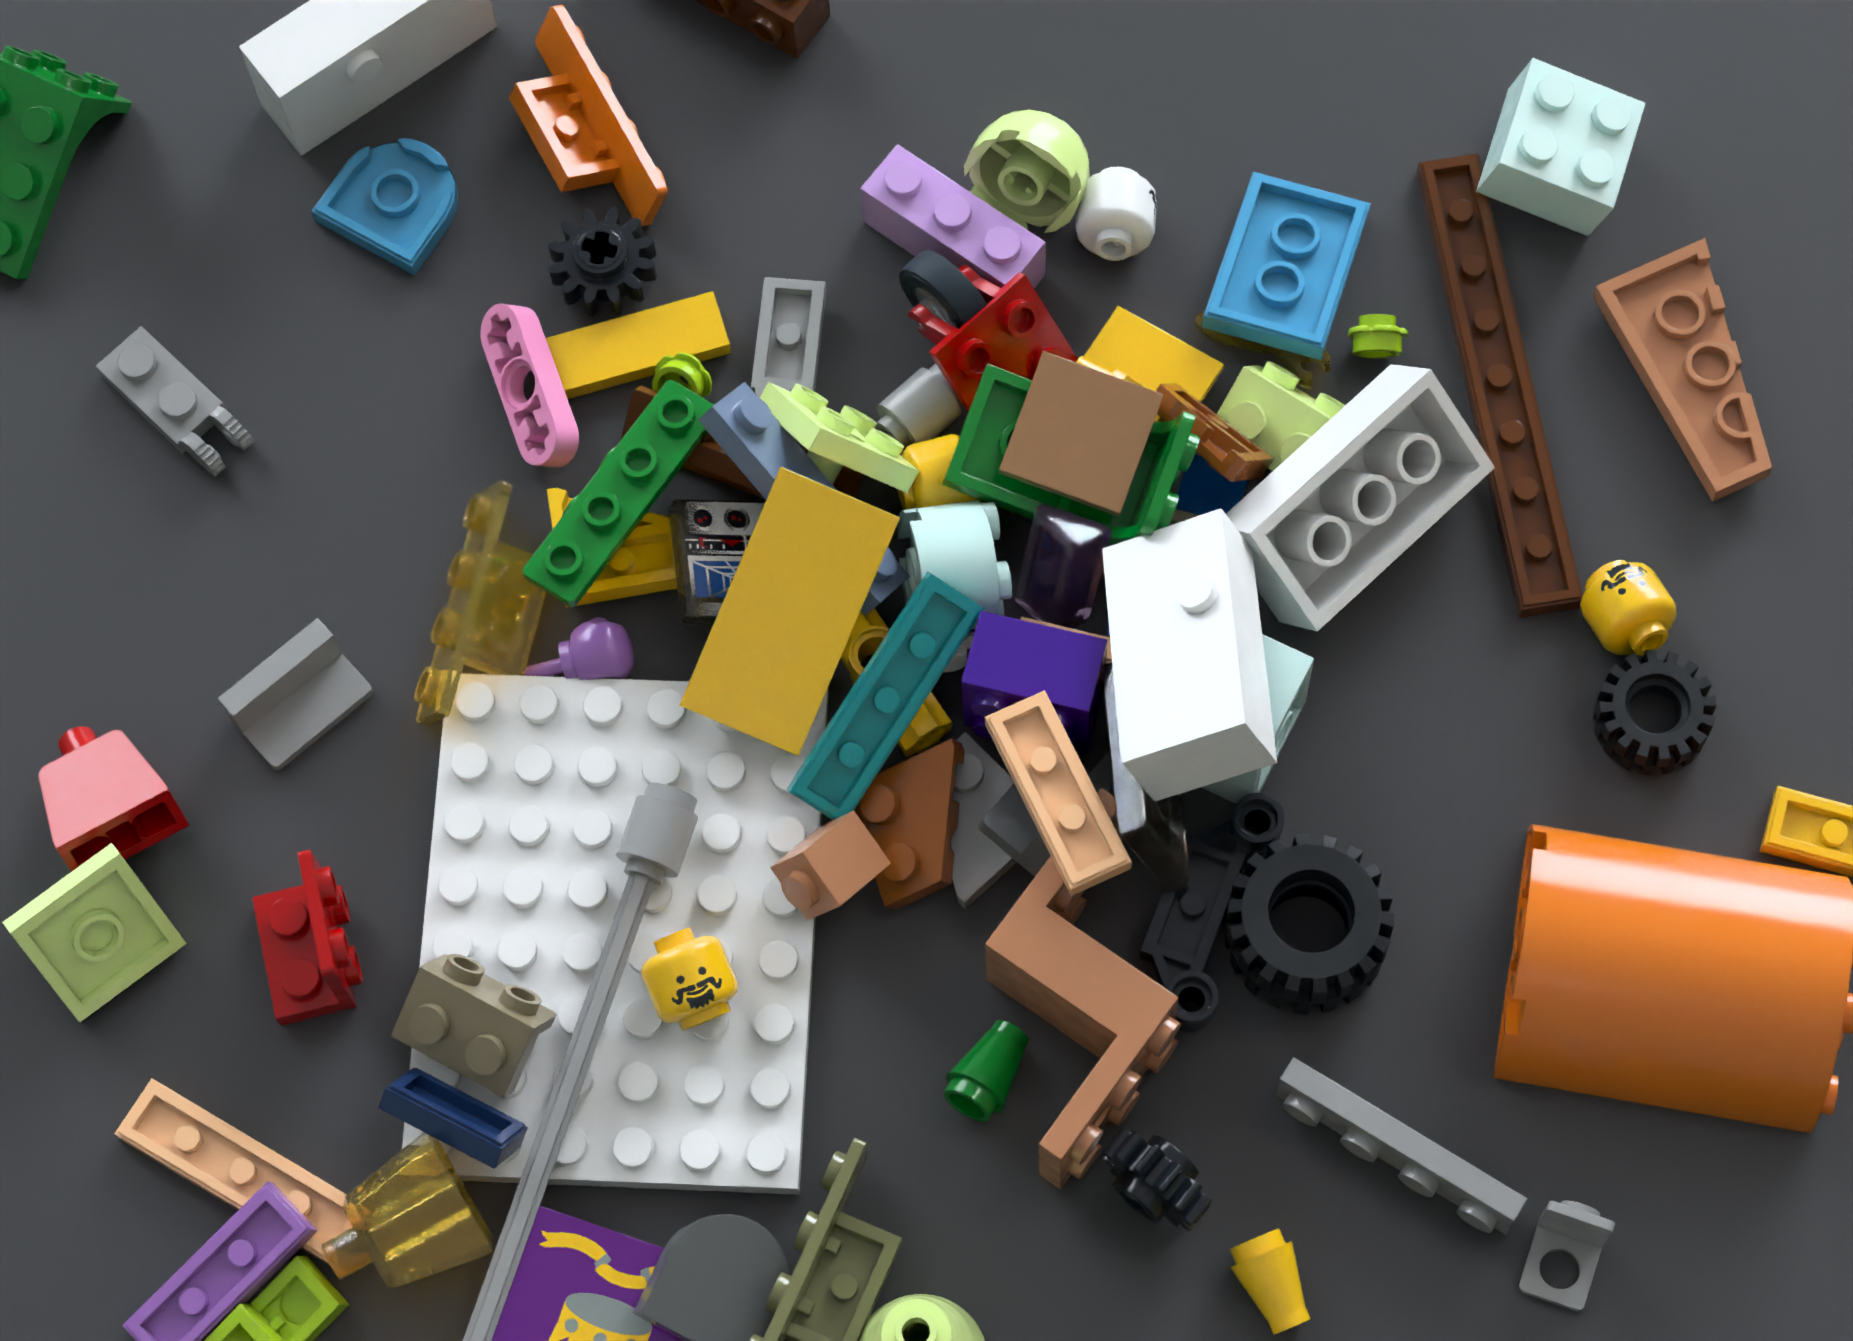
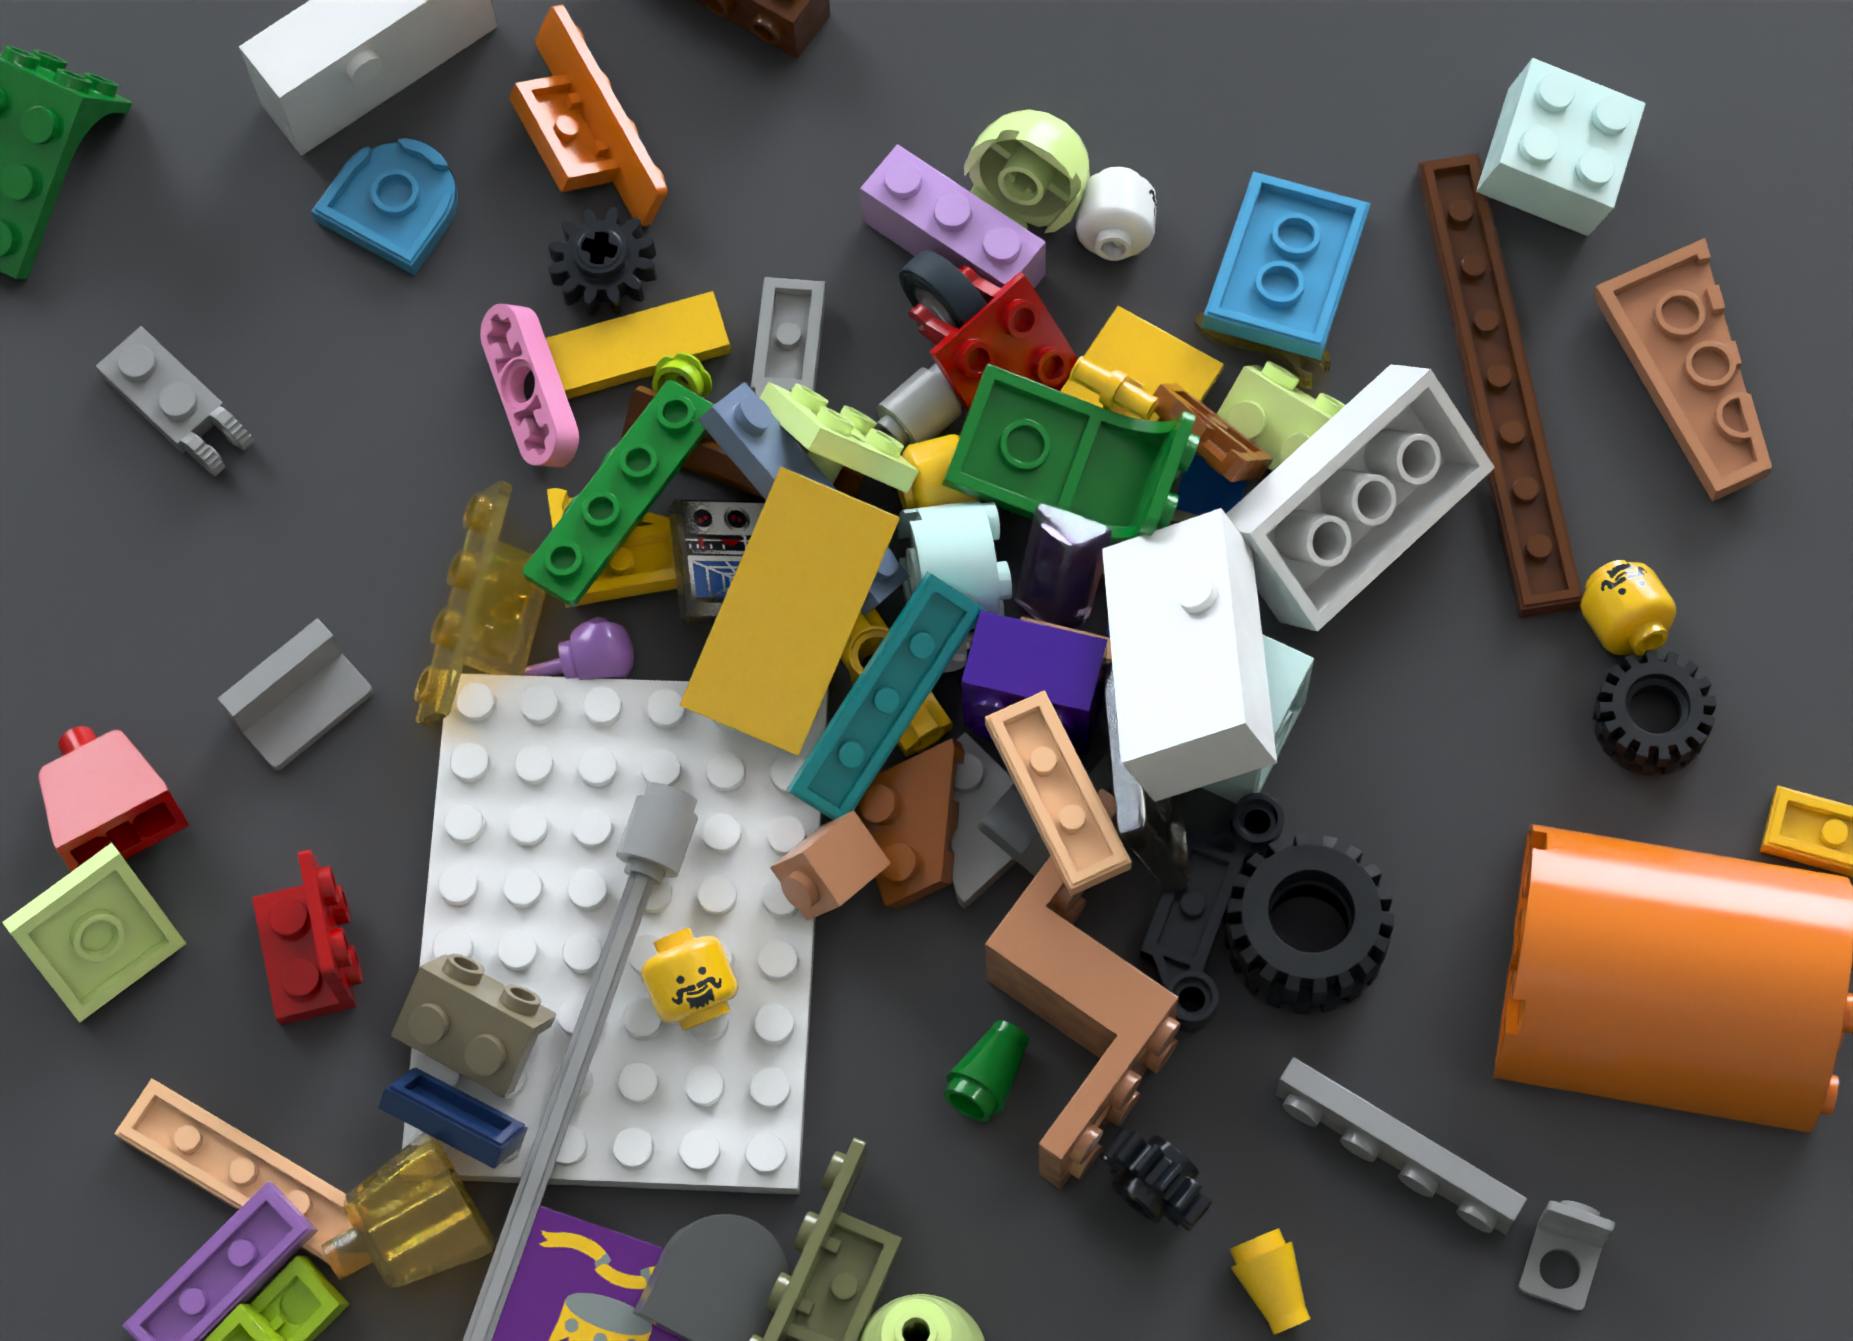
(1080, 433): medium nougat tile -> none
(1377, 336): lime plate -> none

